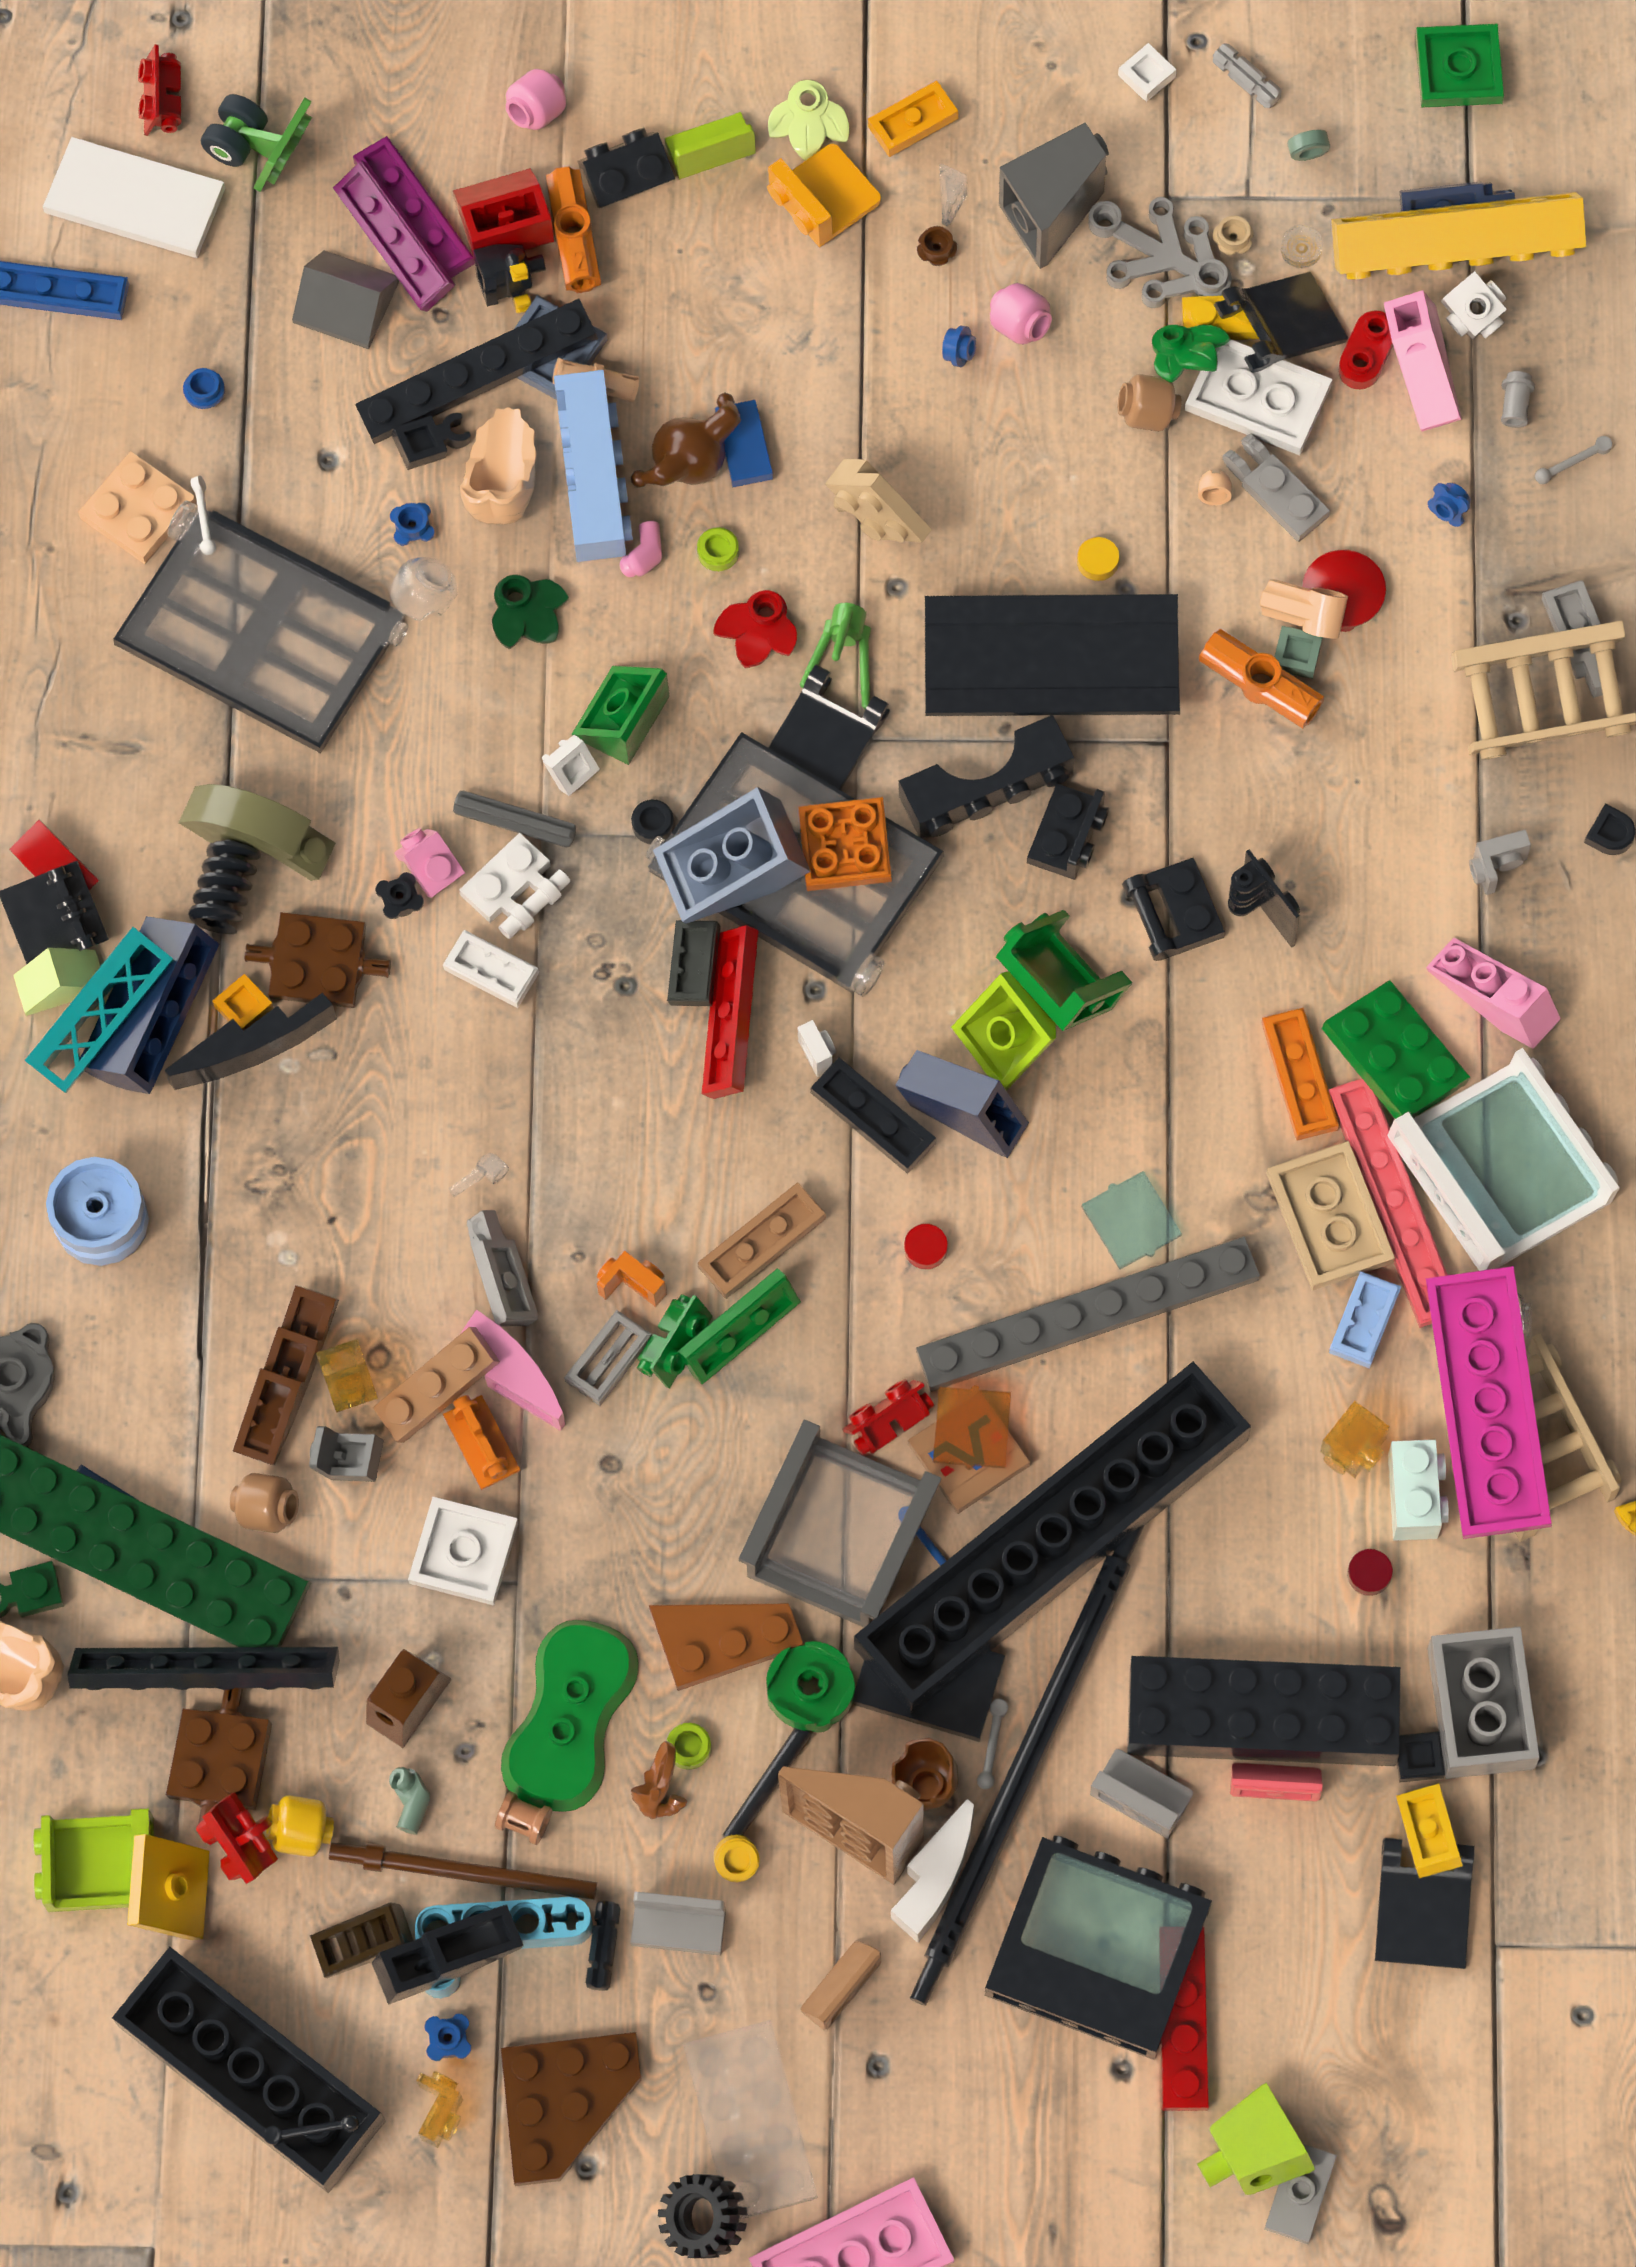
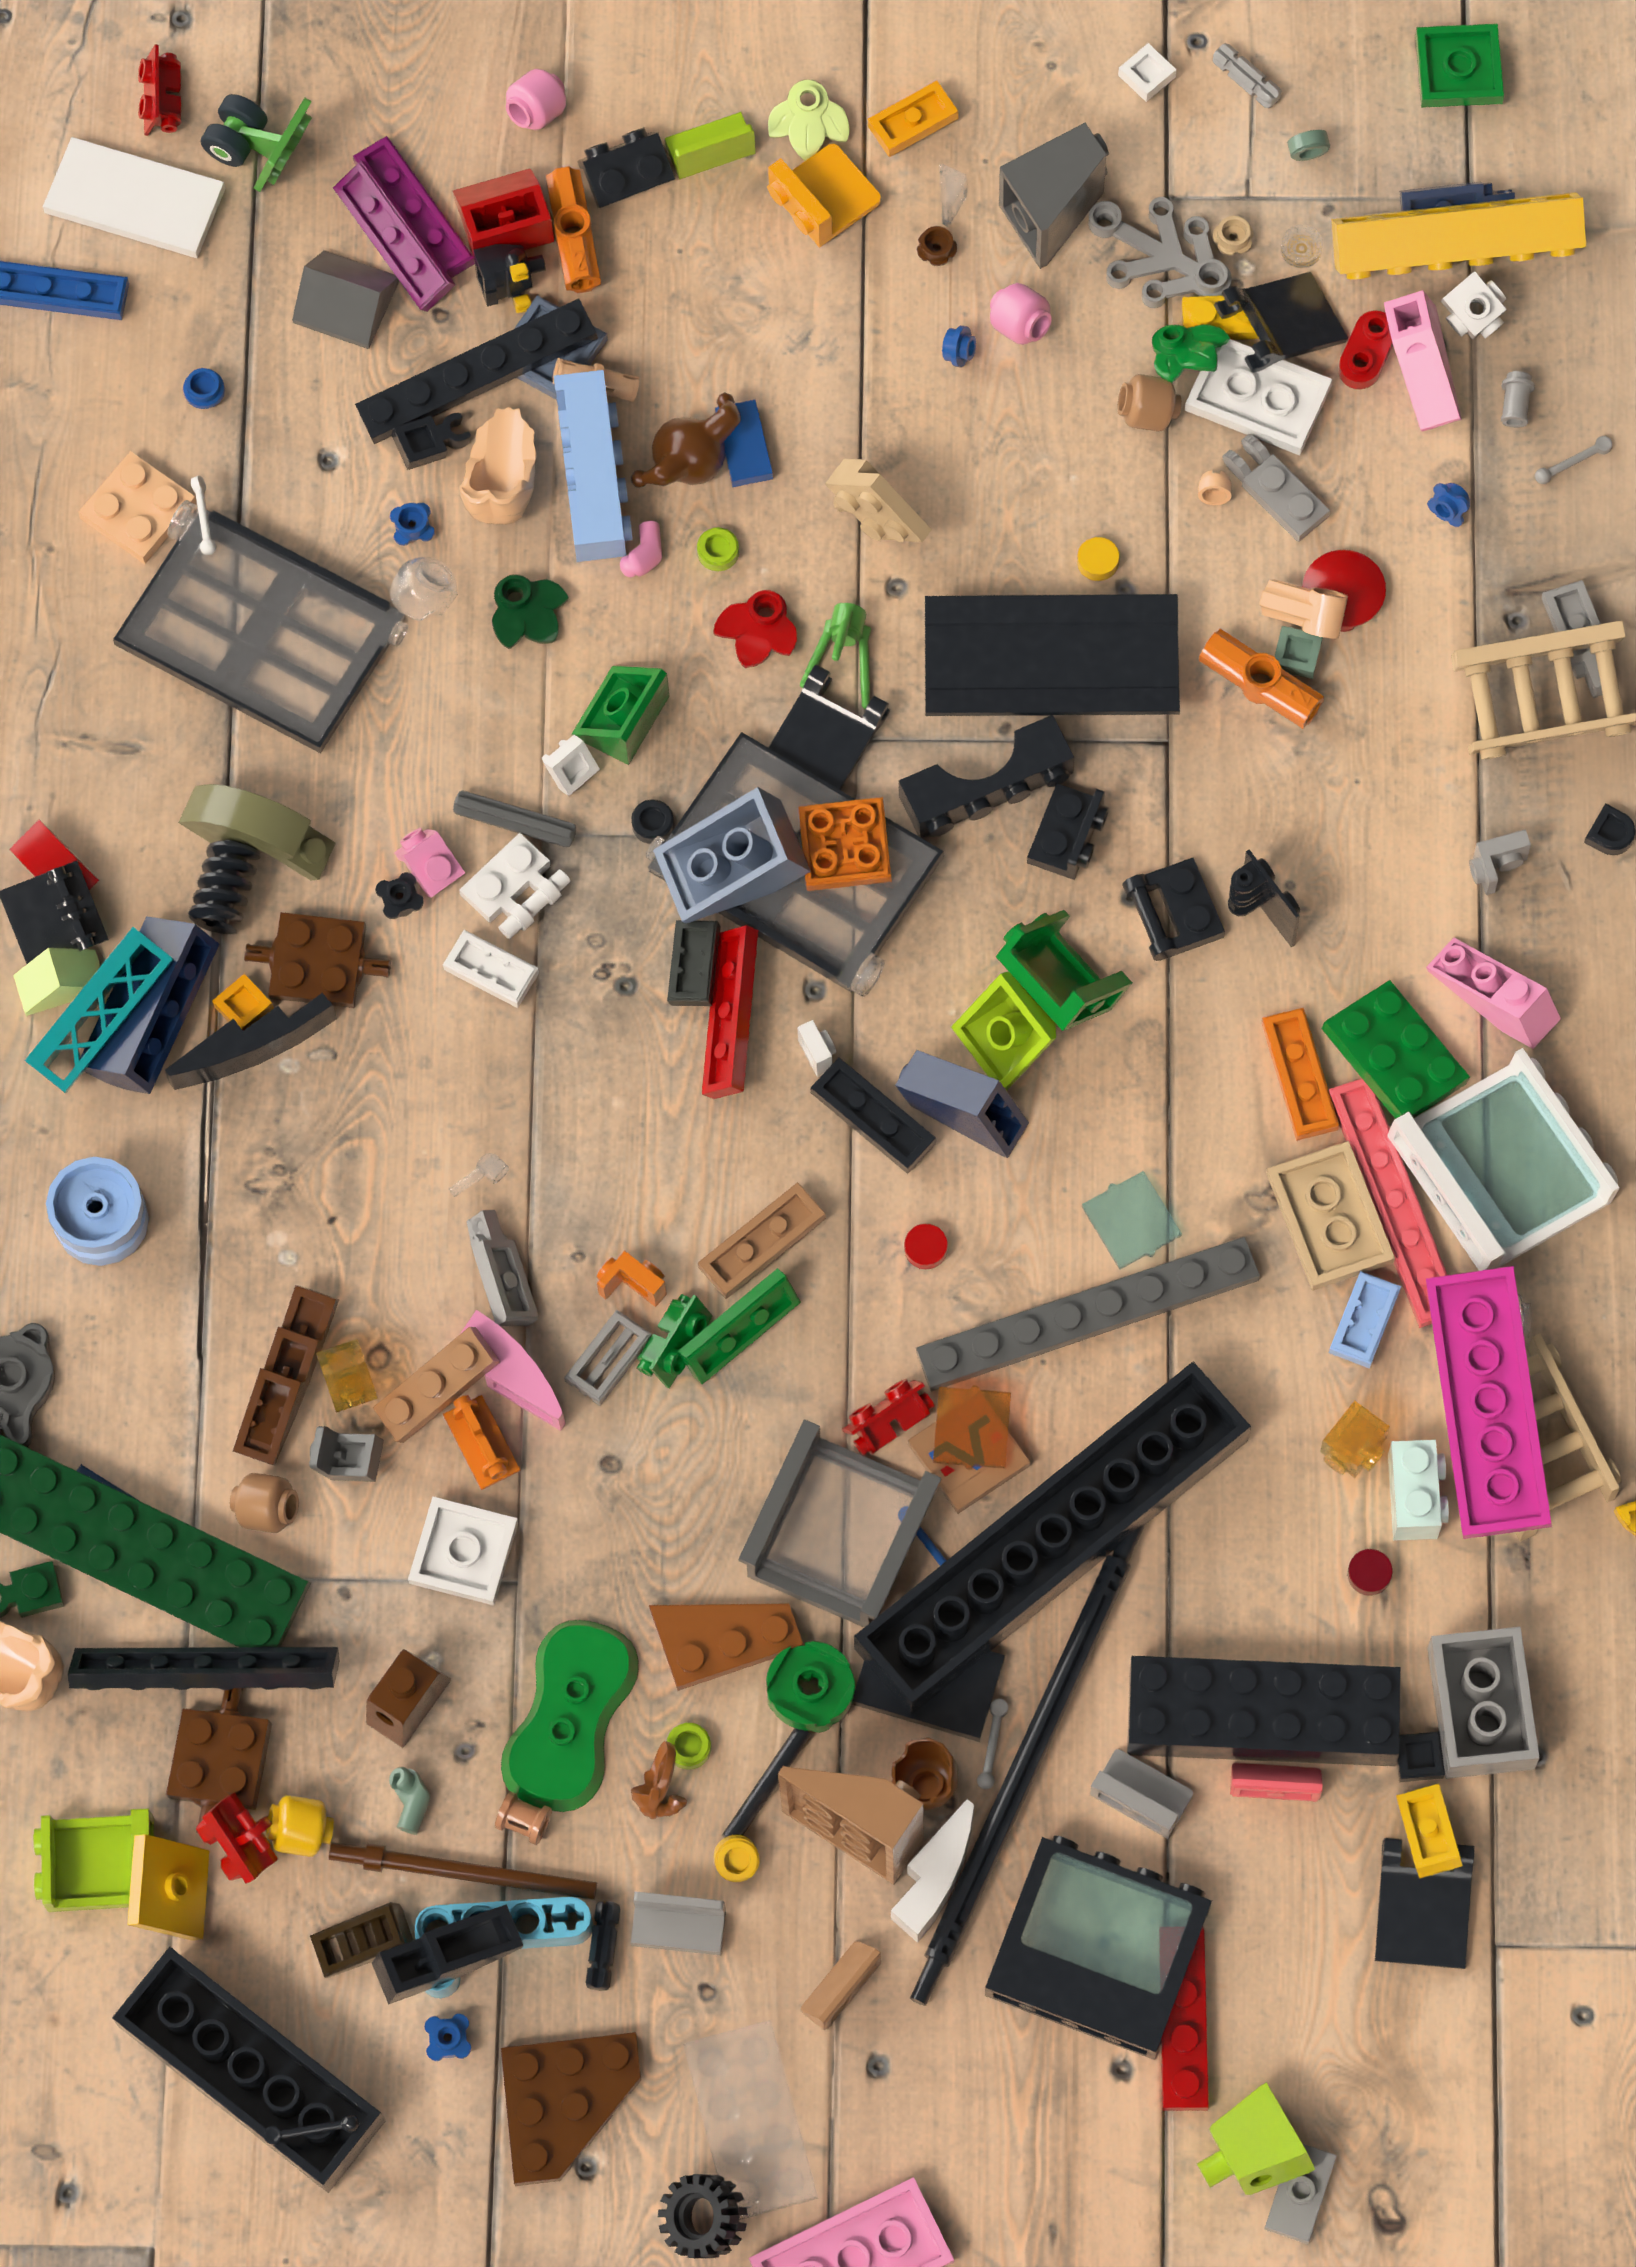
(442, 2117): clear yellow bracket -> none

